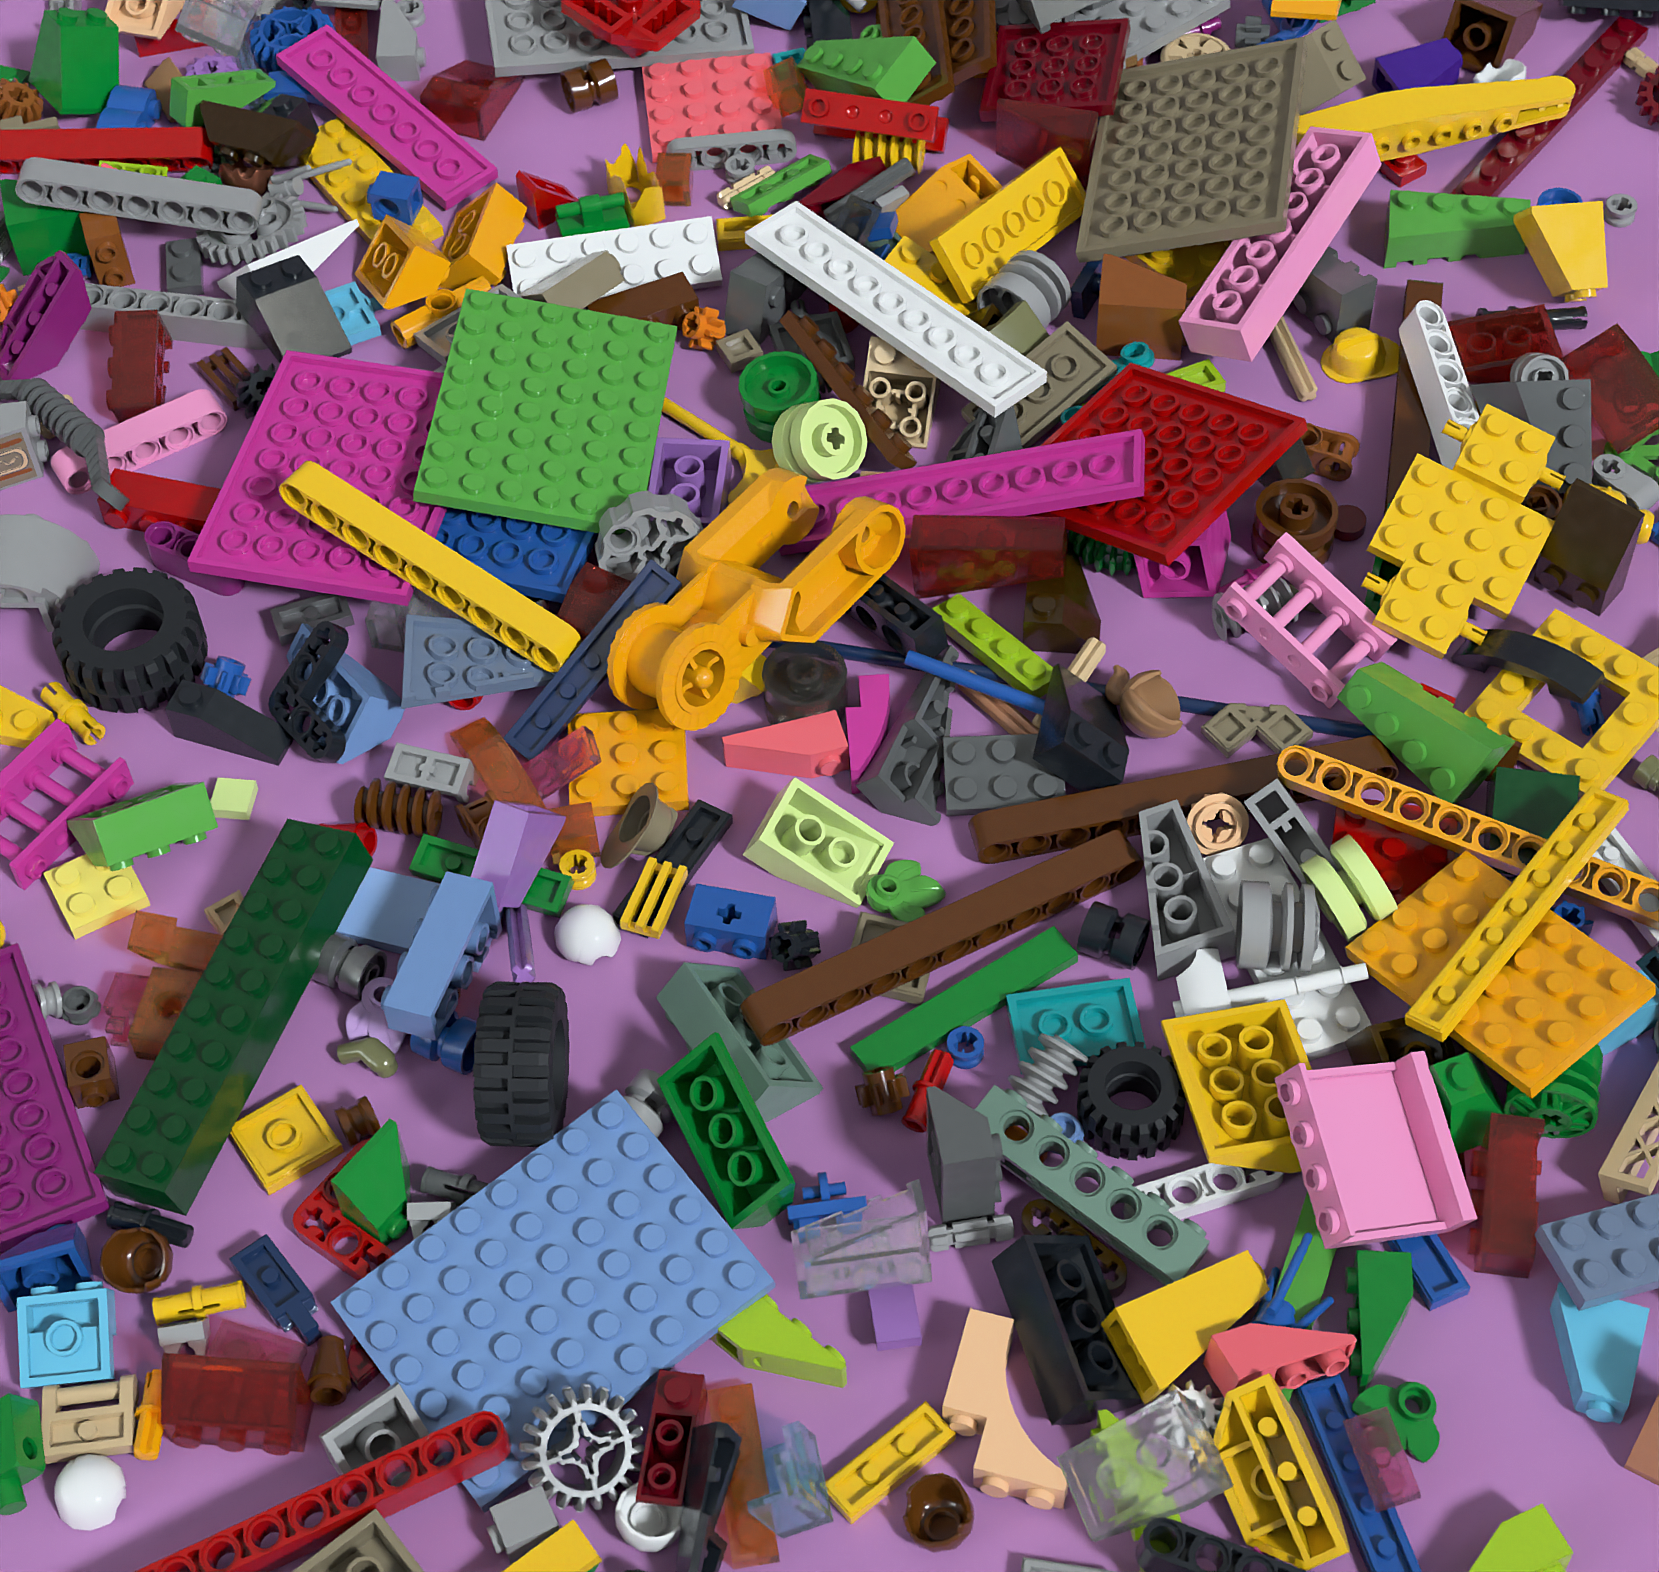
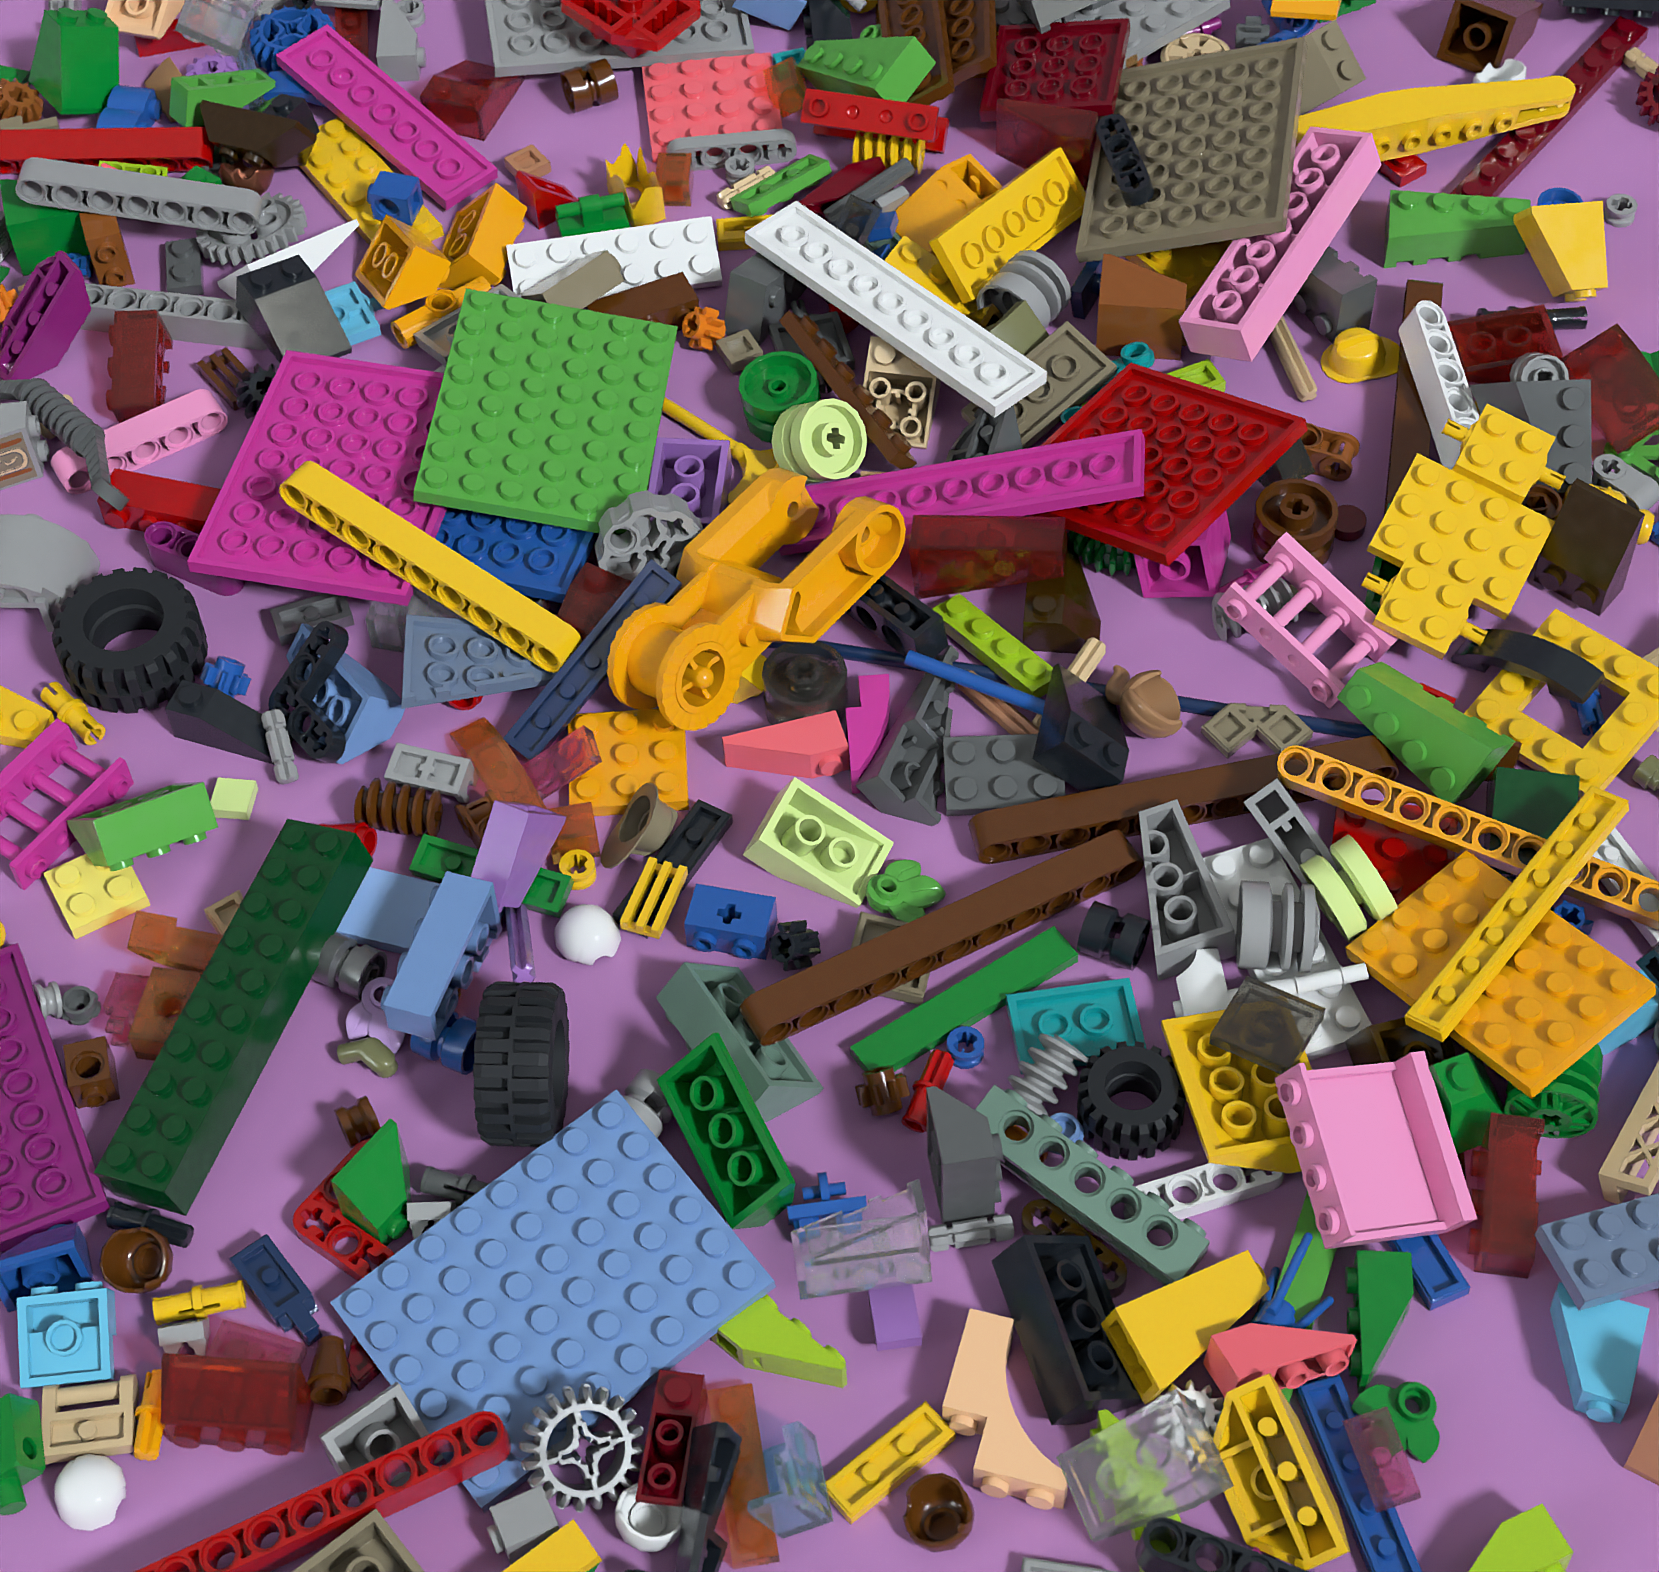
(279, 746): none -> light grey axle
(285, 1139): yellow tile -> none
(292, 183): light grey plant -> none
(529, 161): none -> nougat plate
(1124, 159): none -> black beam
(1226, 837): light nougat gear -> none
(1267, 1025): none -> clear smoke tile
(1419, 66): dark purple slope -> none

